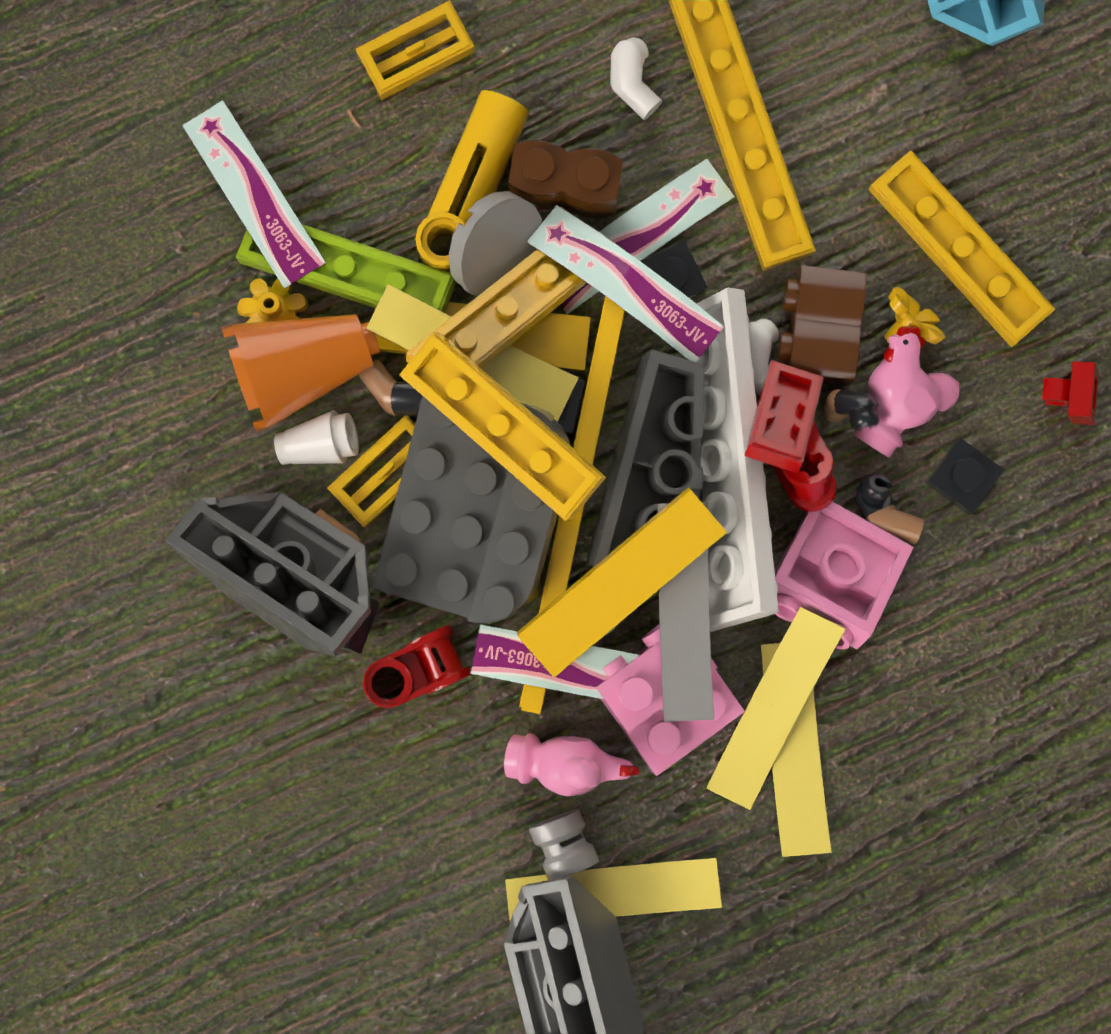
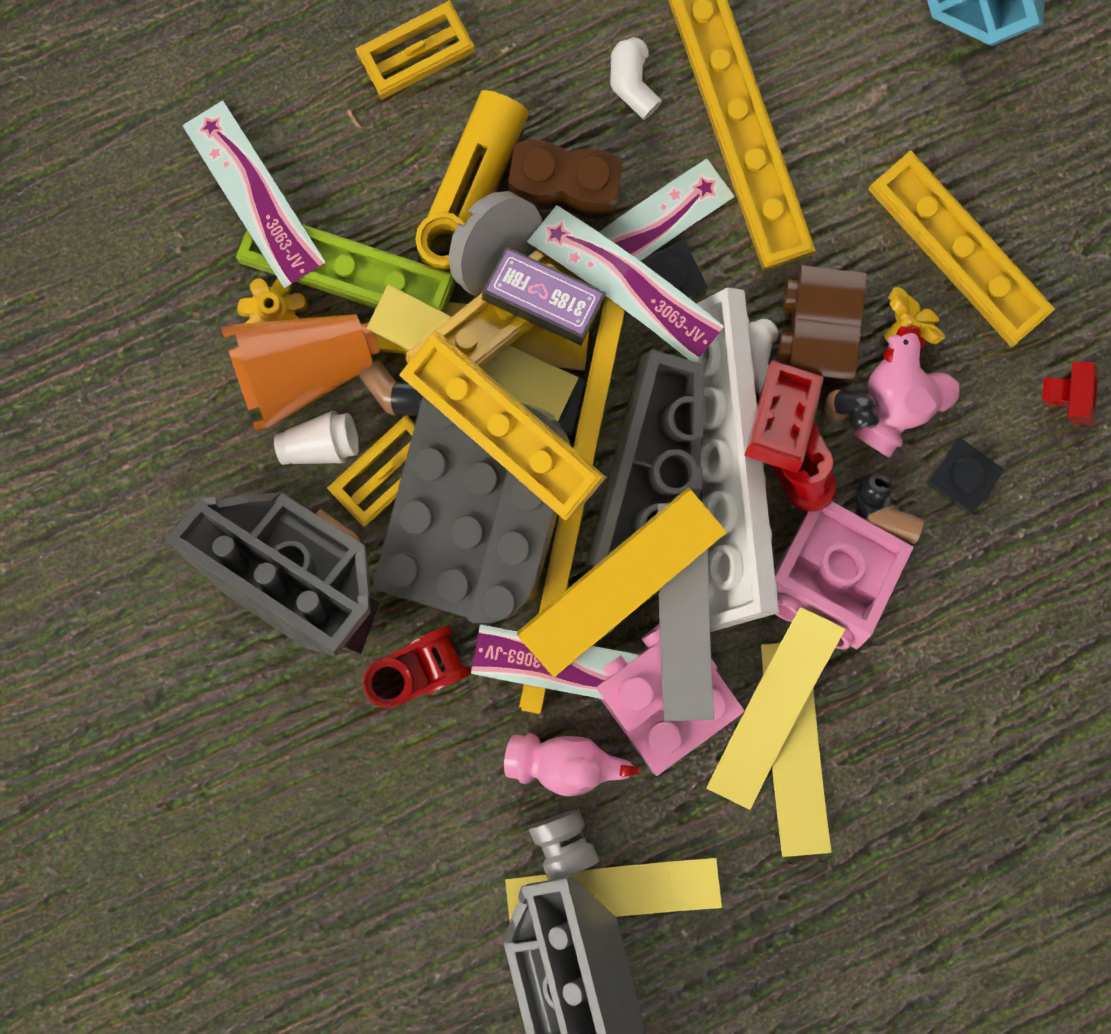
(543, 296): none -> tile

